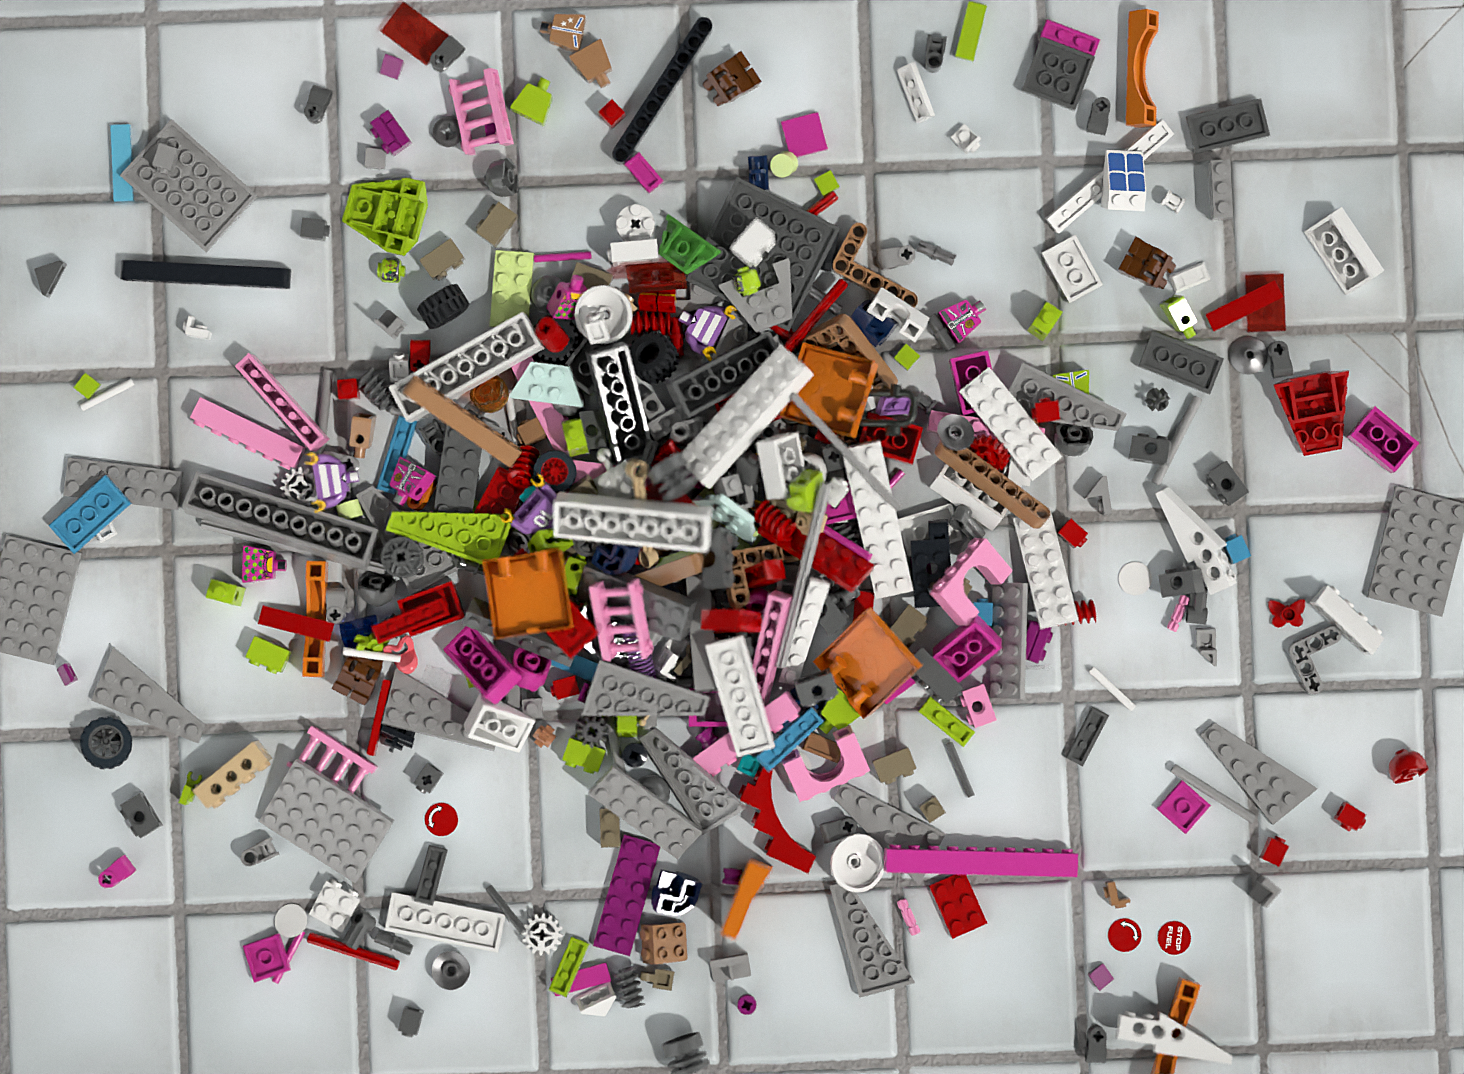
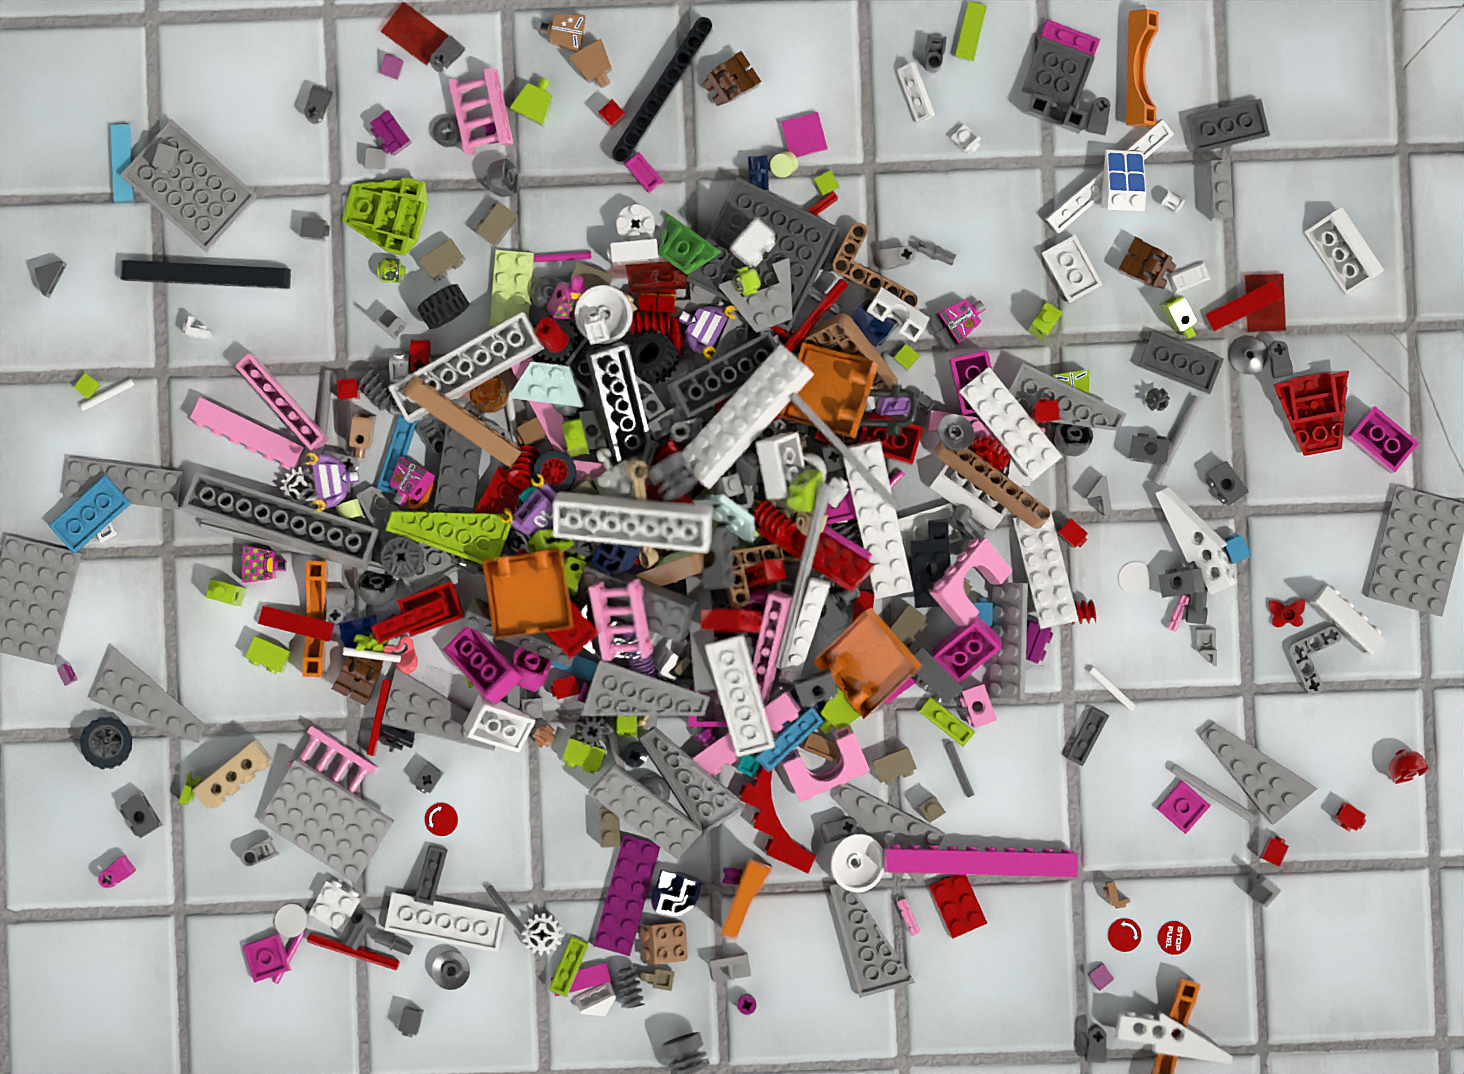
(1048, 111): none -> dark grey arch

